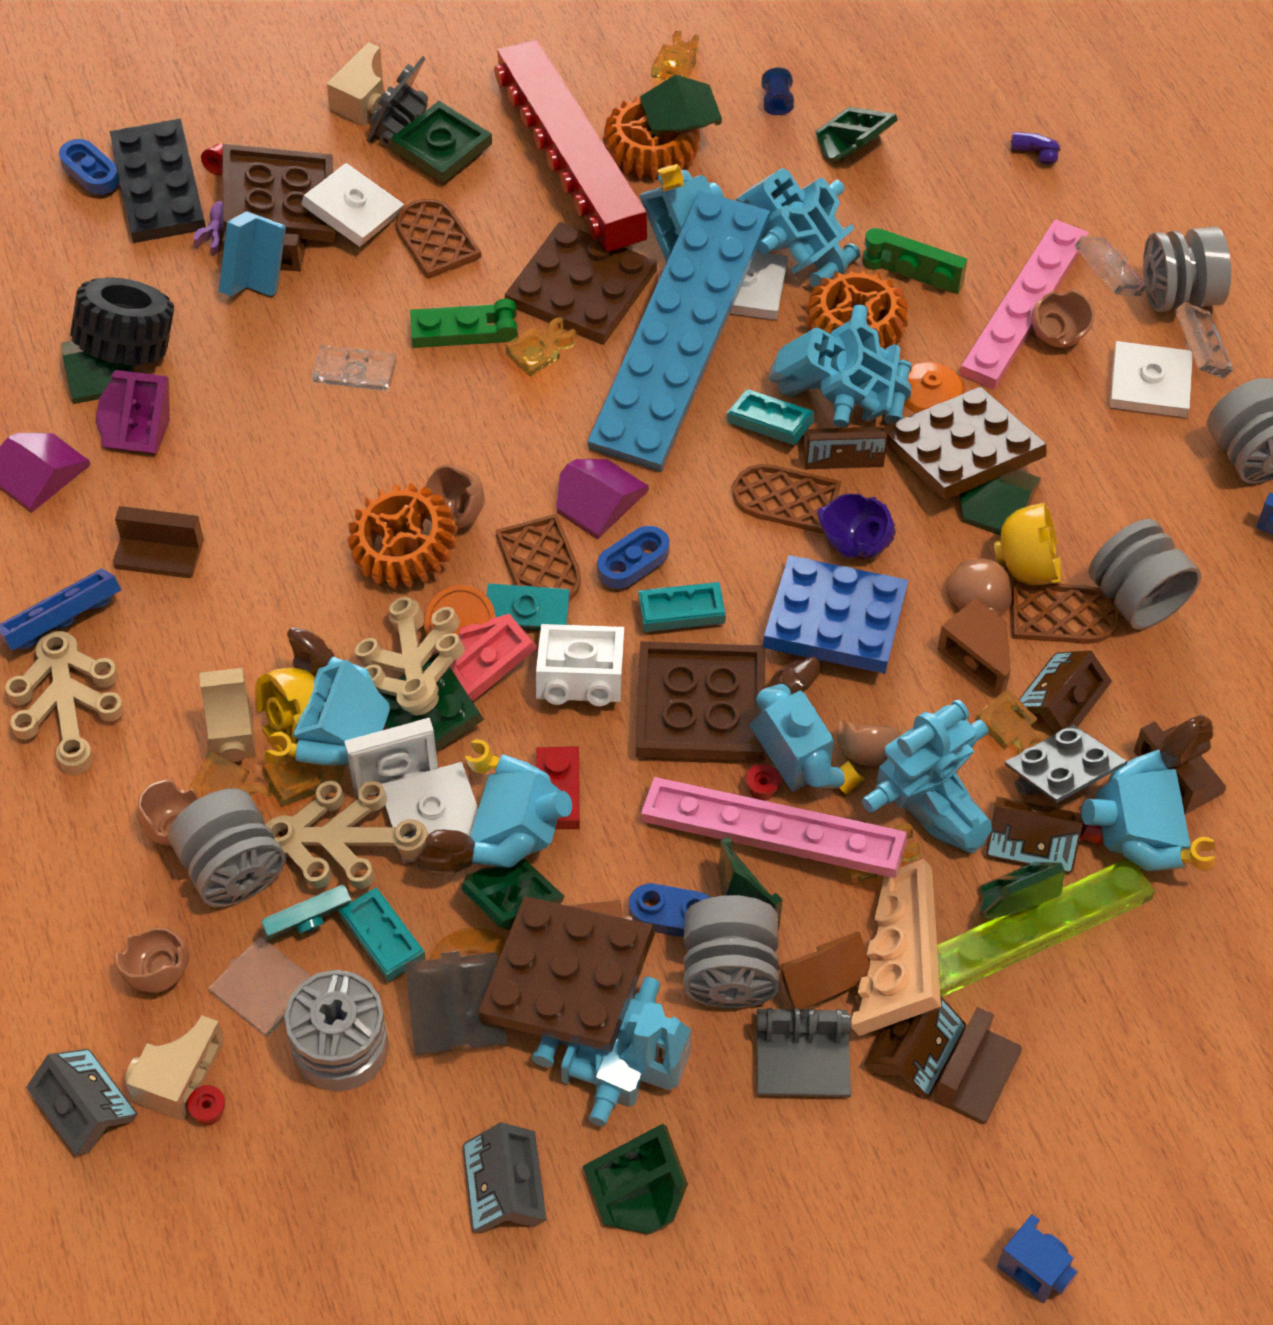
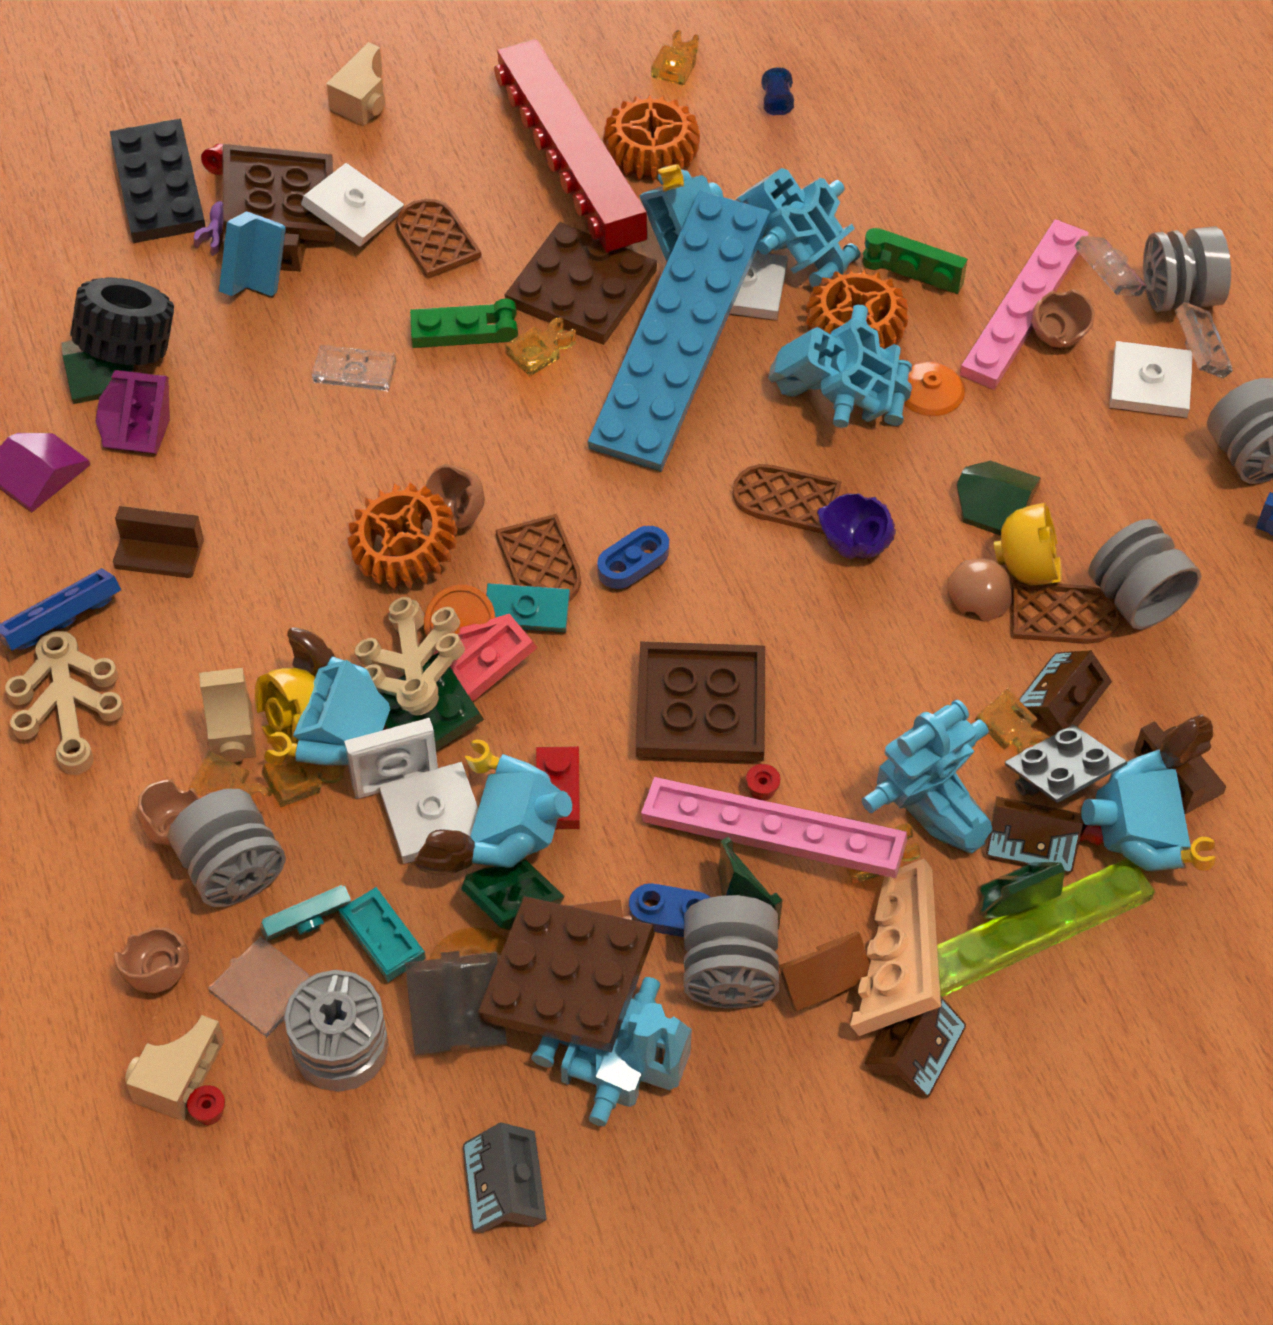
(79, 1098): dark grey panel -> none
(89, 166): blue plate -> none
(339, 834): tan plant -> none
(398, 106): dark grey hinge -> none
(441, 141): dark green plate -> none
(580, 664): white plate -> none
(596, 494): magenta slope -> none
(639, 1183): dark green slope -> none
(679, 106): dark green slope -> none
(681, 606): teal plate -> none
(770, 416): teal plate -> none
(796, 734): medium azure torso -> none
(803, 1052): dark grey hinge -> none
(835, 614): plate -> none
(844, 447): reddish brown panel -> none
(852, 131): dark green slope -> none
(866, 743): nougat hair -> none
(963, 442): plate -> none
(977, 1070): reddish brown panel -> none
(978, 645): dark orange slope -> none
(1036, 143): dark purple arm -> none
(1037, 1261): blue brick -> none

